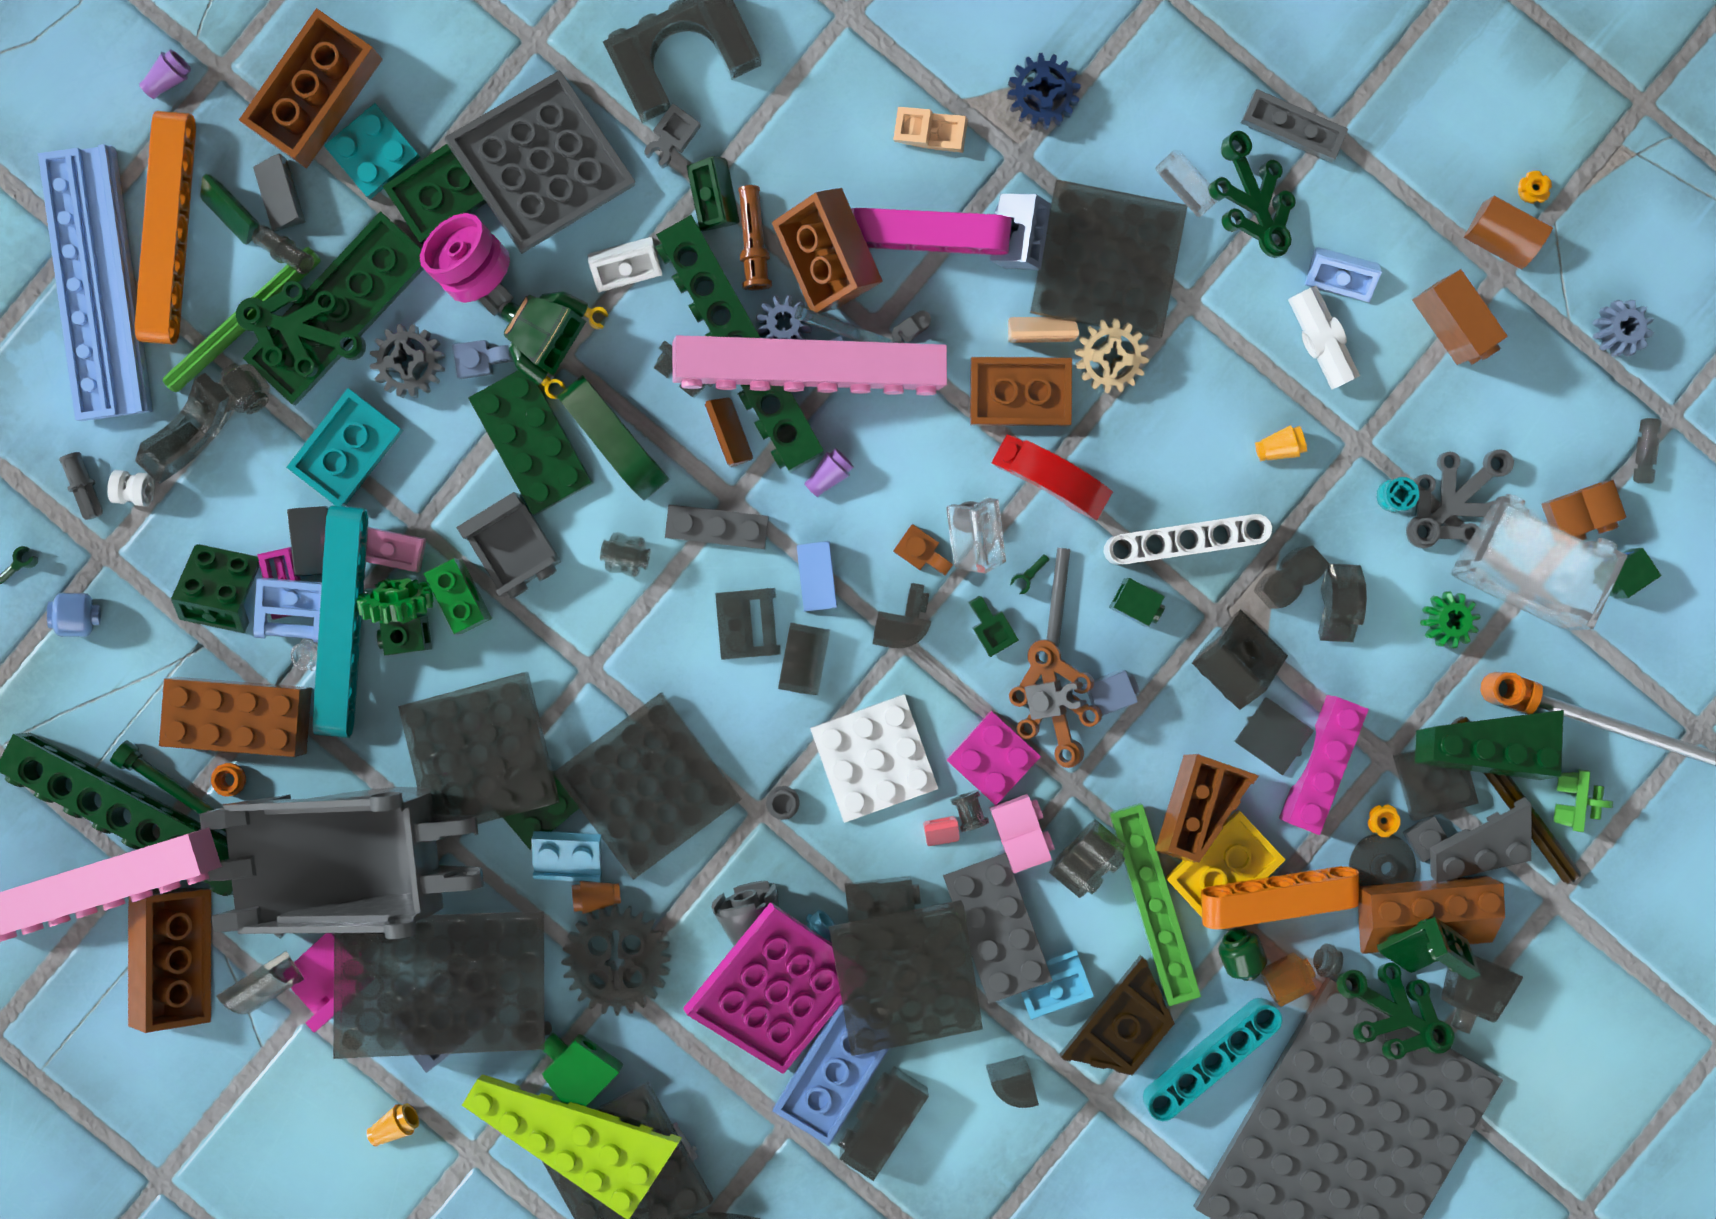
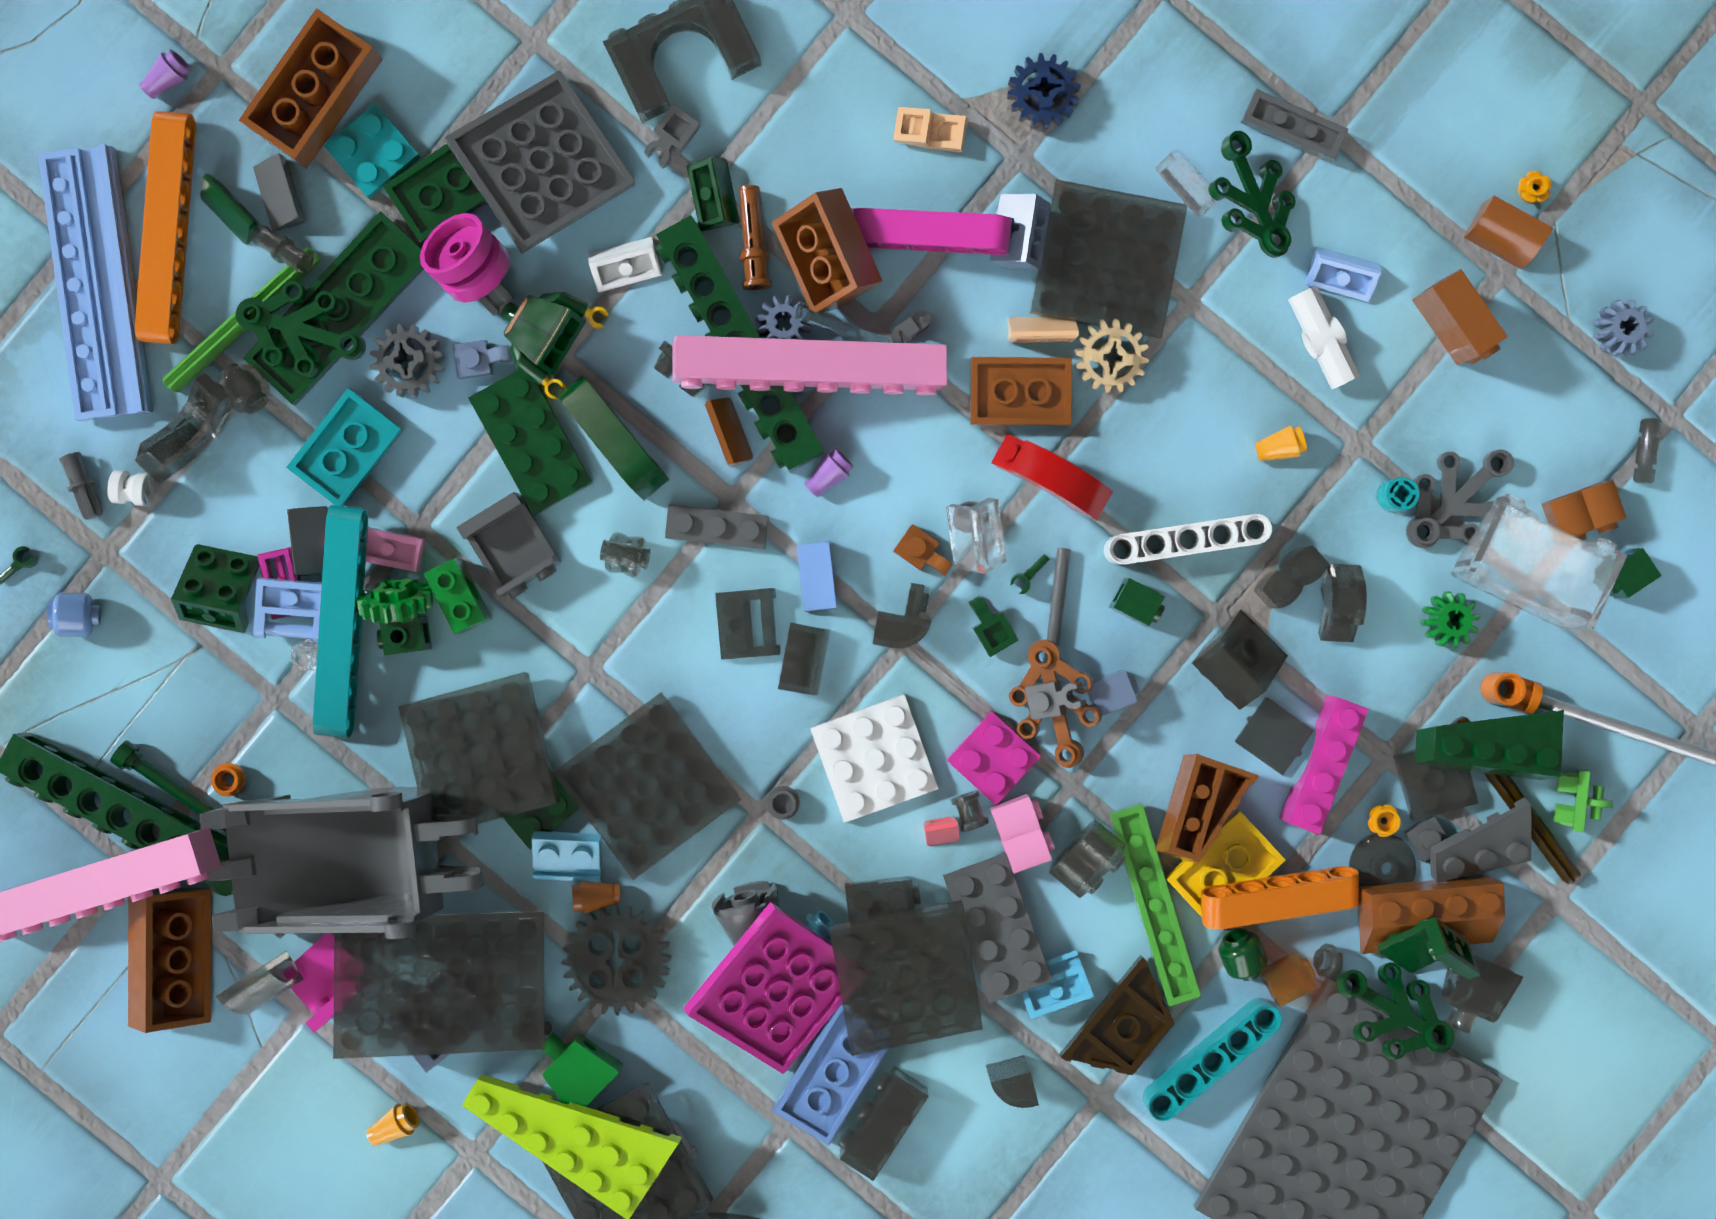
(235, 716): dark orange brick -> none

